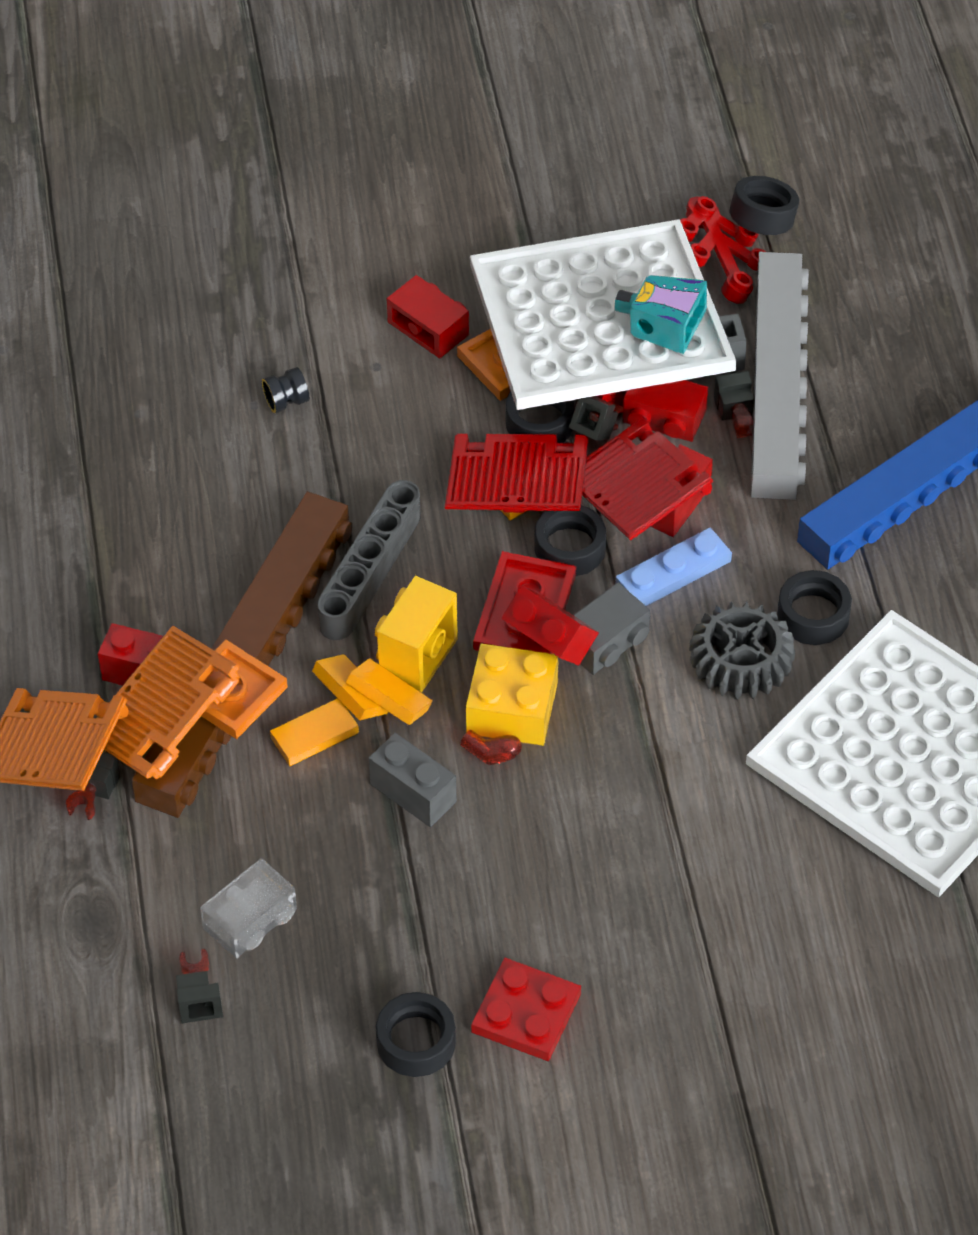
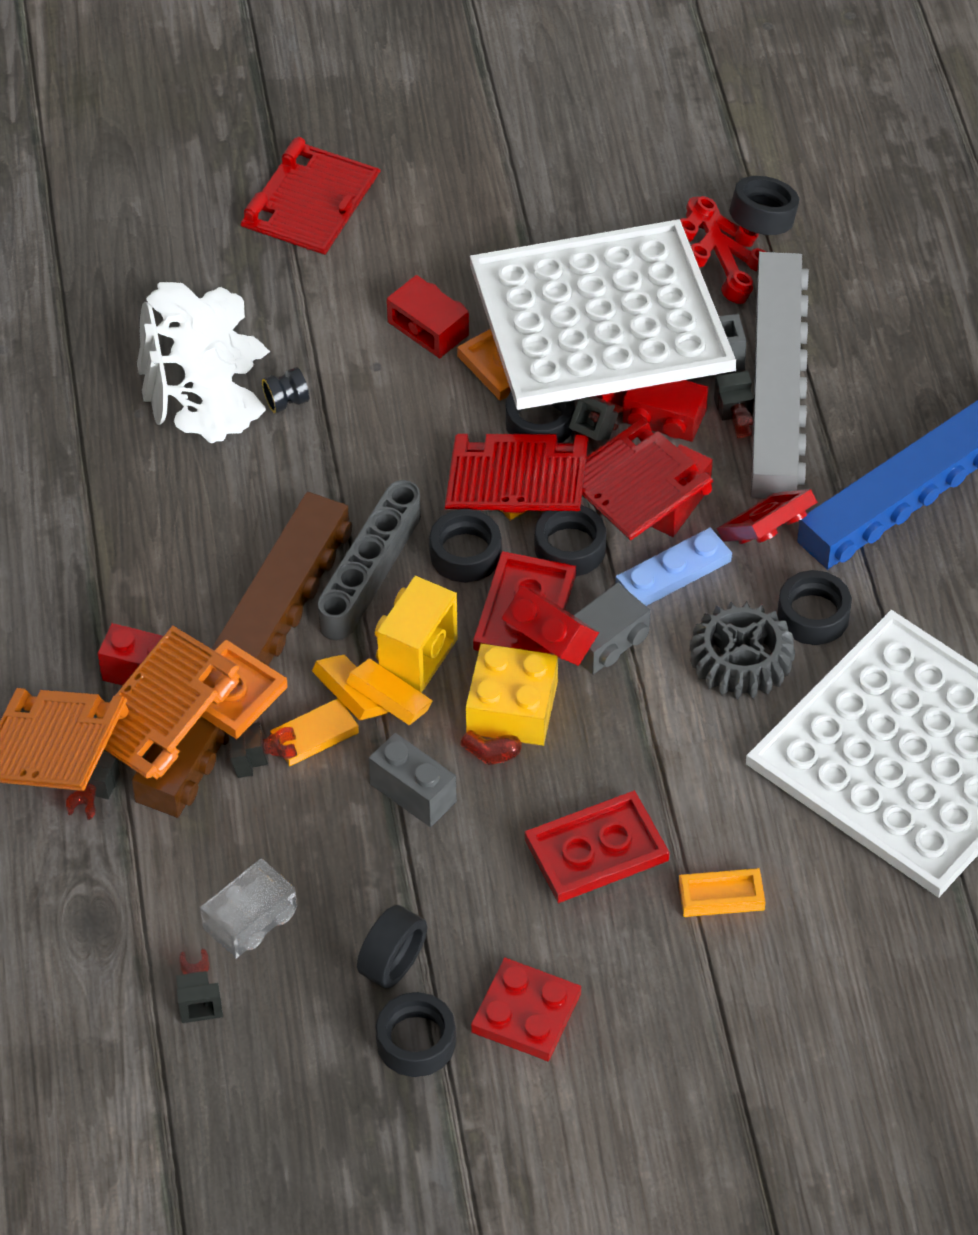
(208, 355): none -> white plant
(253, 748): none -> pearl dark grey piece
(310, 198): none -> red window
(391, 946): none -> black tyre
(465, 568): none -> black tyre
(596, 846): none -> red plate
(665, 310): teal torso -> none
(721, 892): none -> light orange tile
(764, 517): none -> red plate

